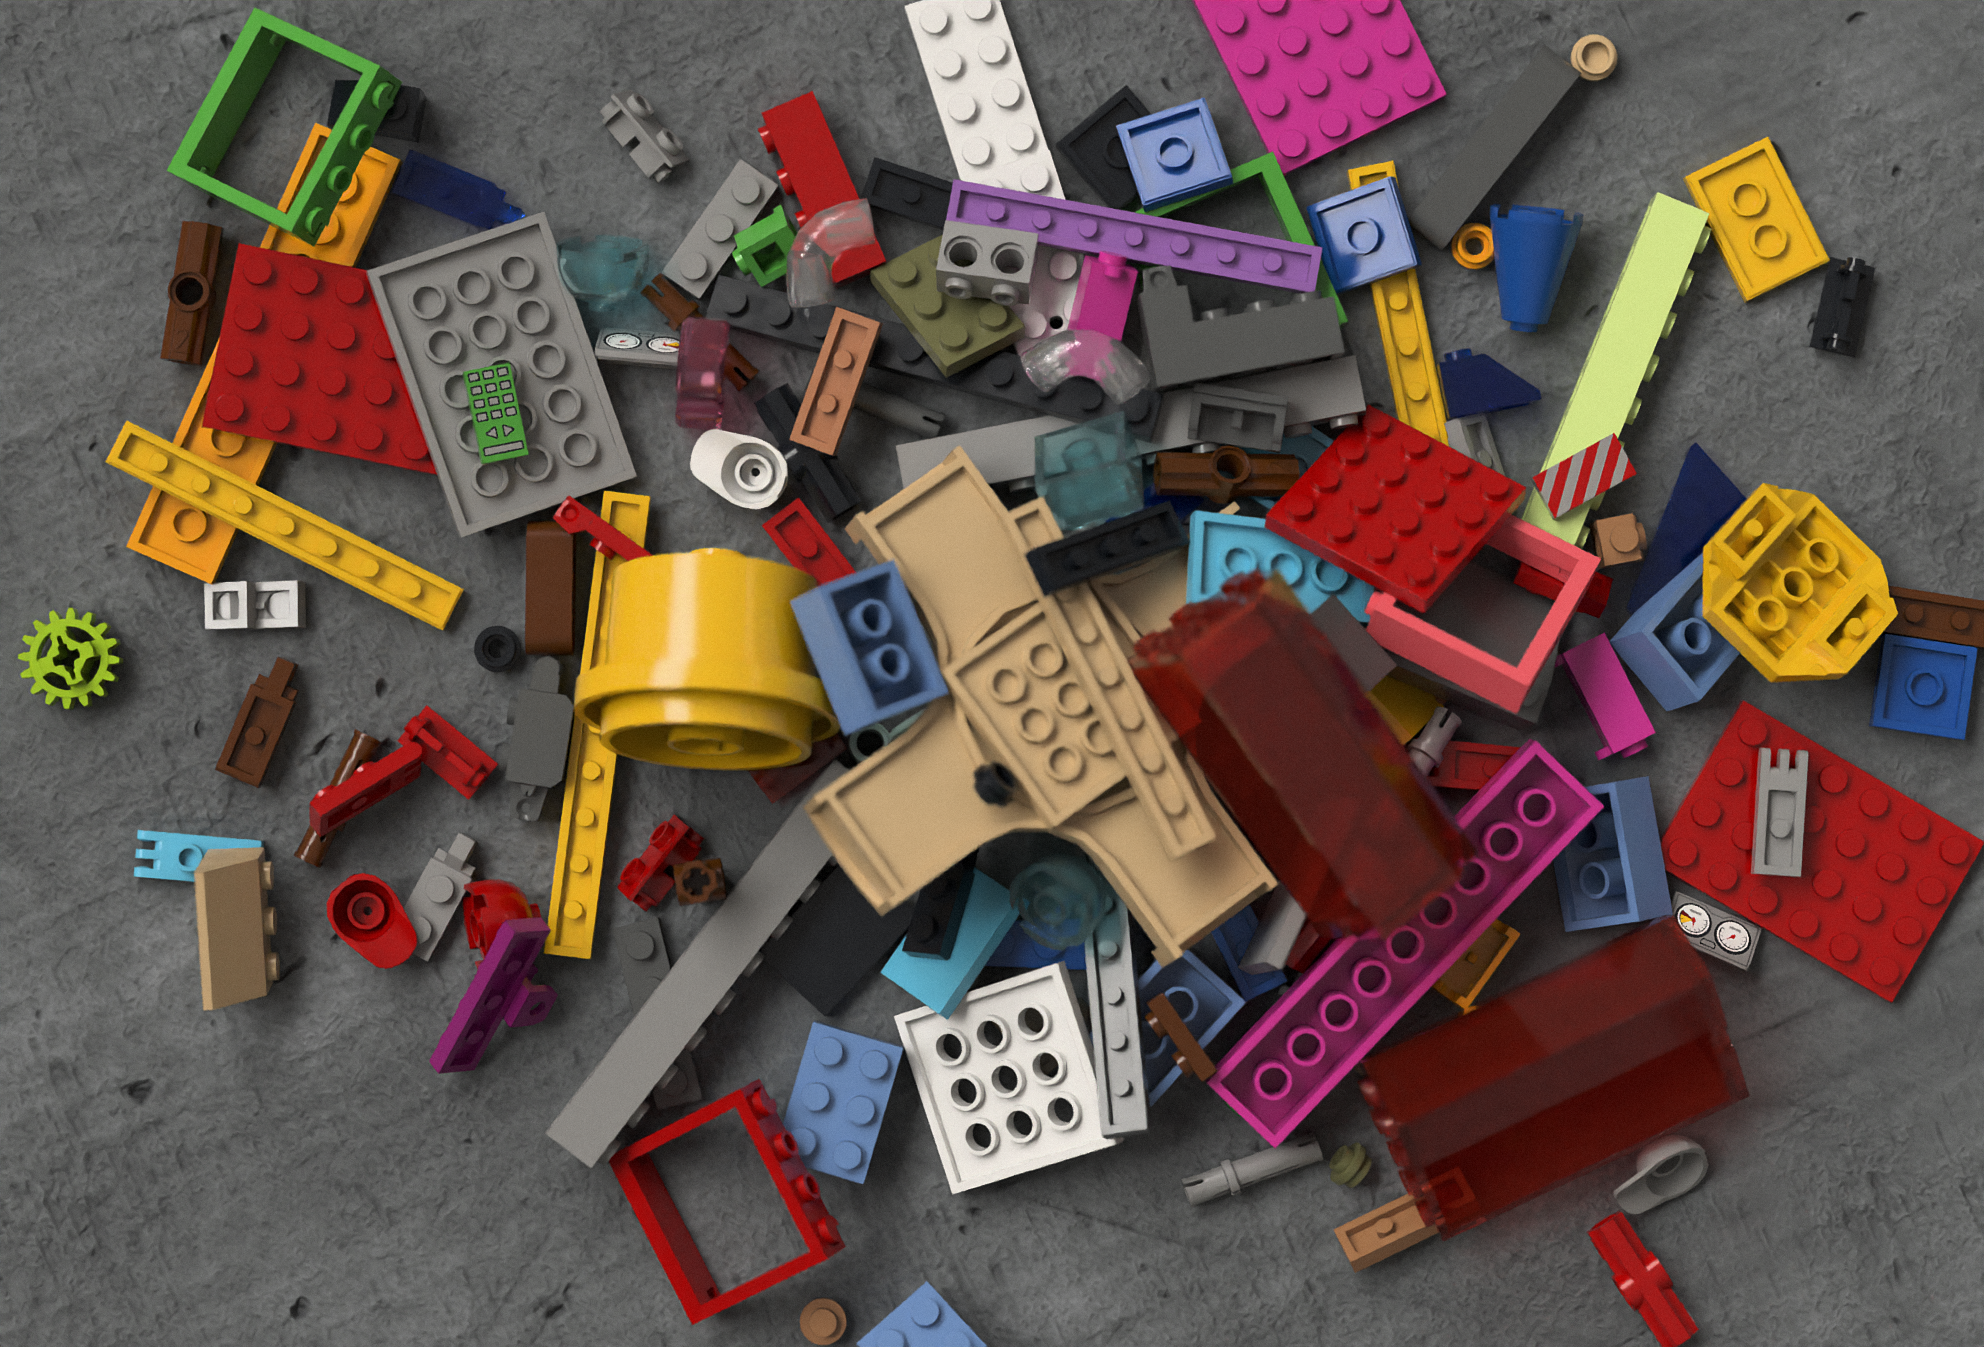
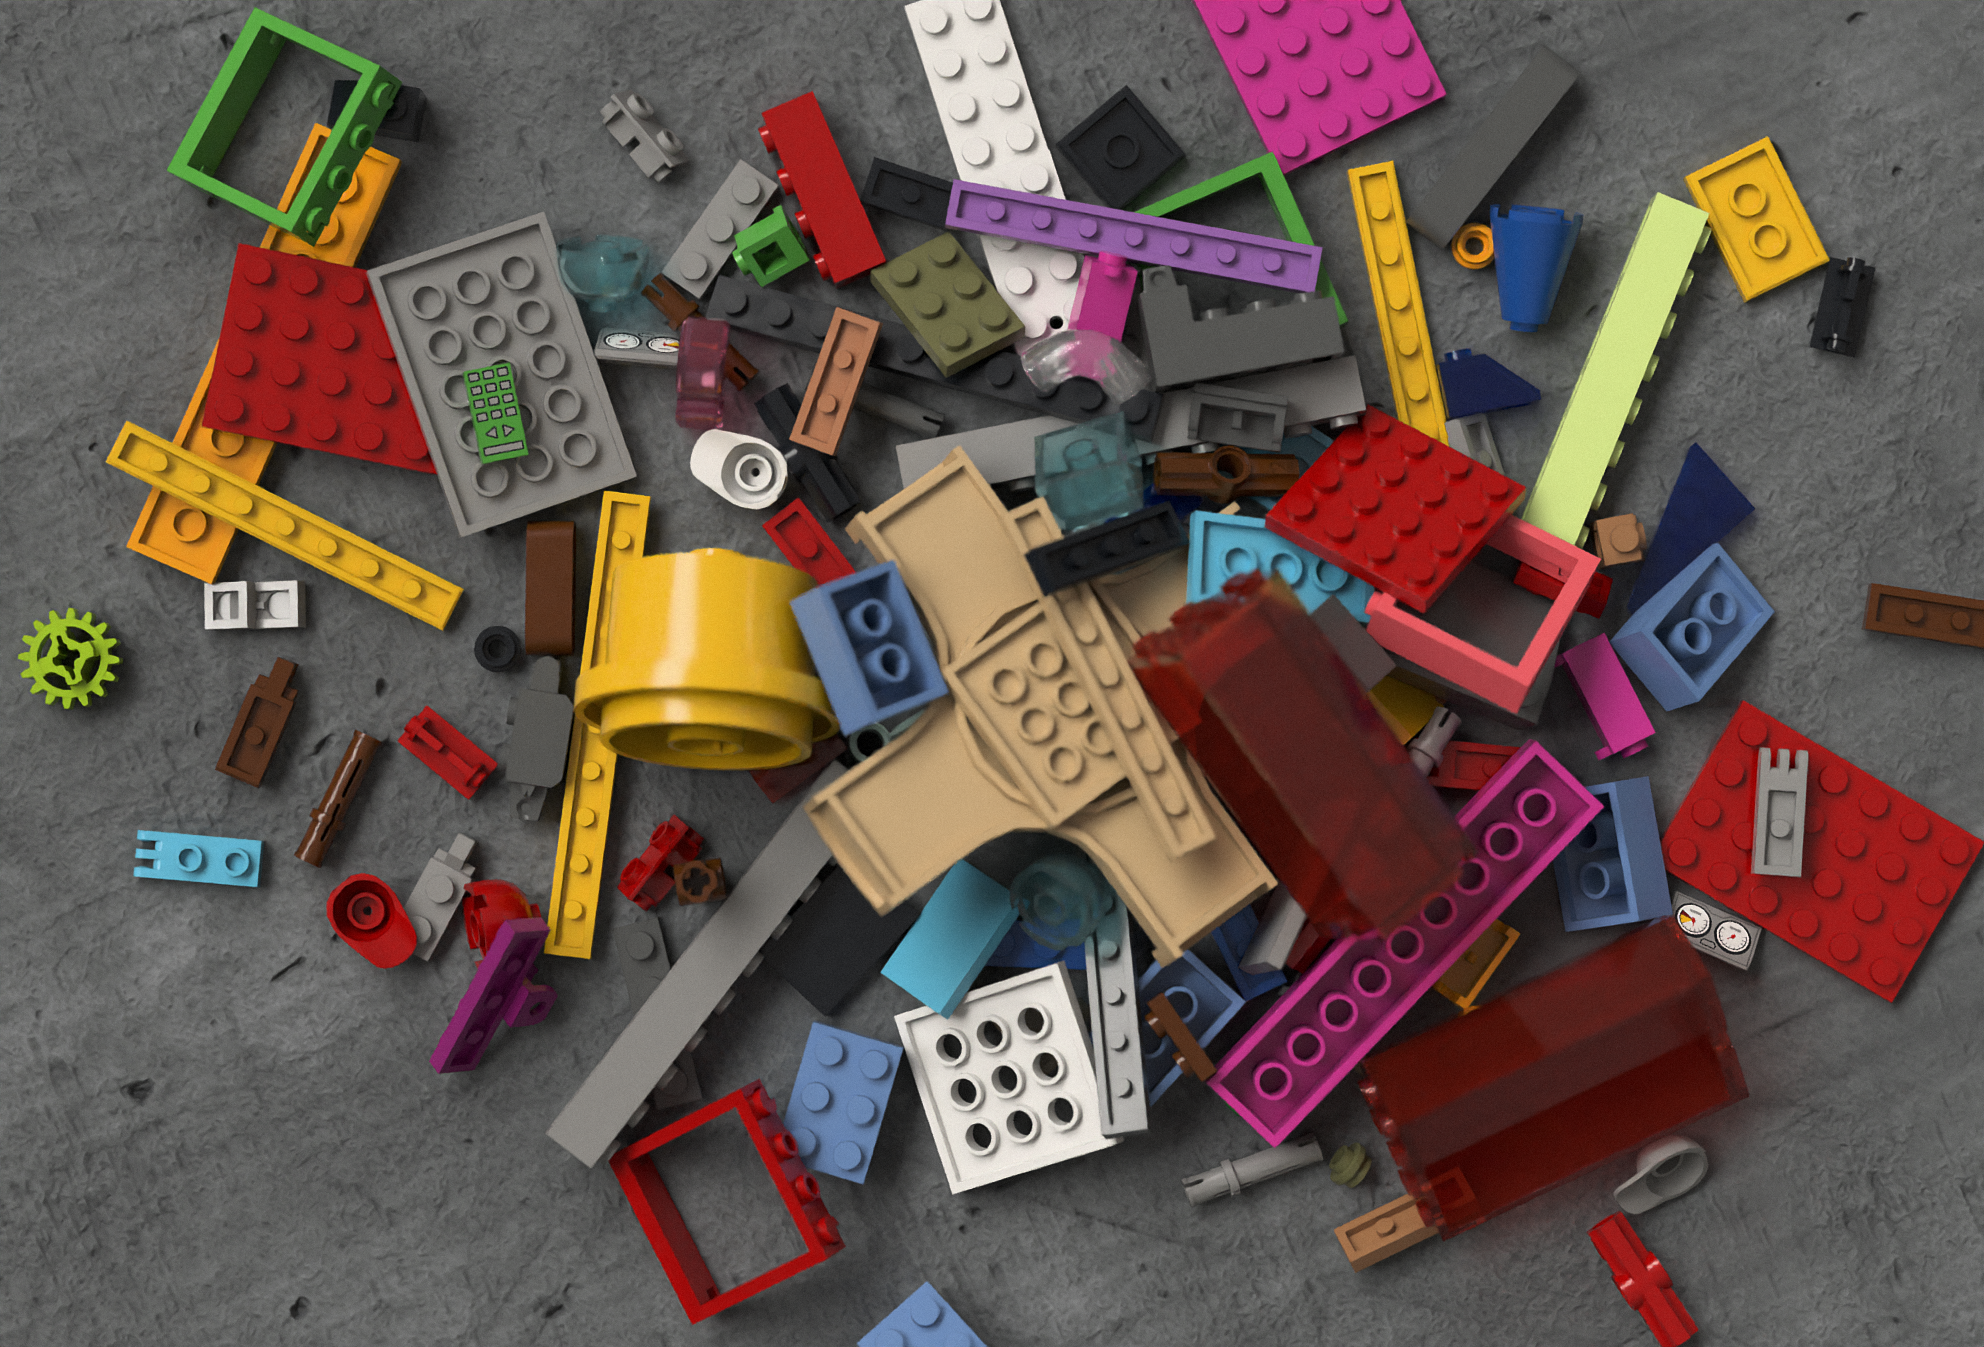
(195, 262): reddish brown piece -> none
(235, 926): tan slope -> none
(365, 788): red hinge -> none
(454, 192): clear blue hinge -> none
(607, 540): red hinge -> none
(818, 245): clear cylinder -> none
(823, 1321): medium nougat plate -> none
(940, 911): black hinge -> none
(989, 251): light grey brick -> none
(995, 784): black plate -> none
(1174, 154): tile -> none
(1364, 235): tile -> none
(1583, 476): tile -> none
(1594, 57): tan plate -> none
(1833, 581): yellow piece -> none
(1923, 687): blue plate -> none

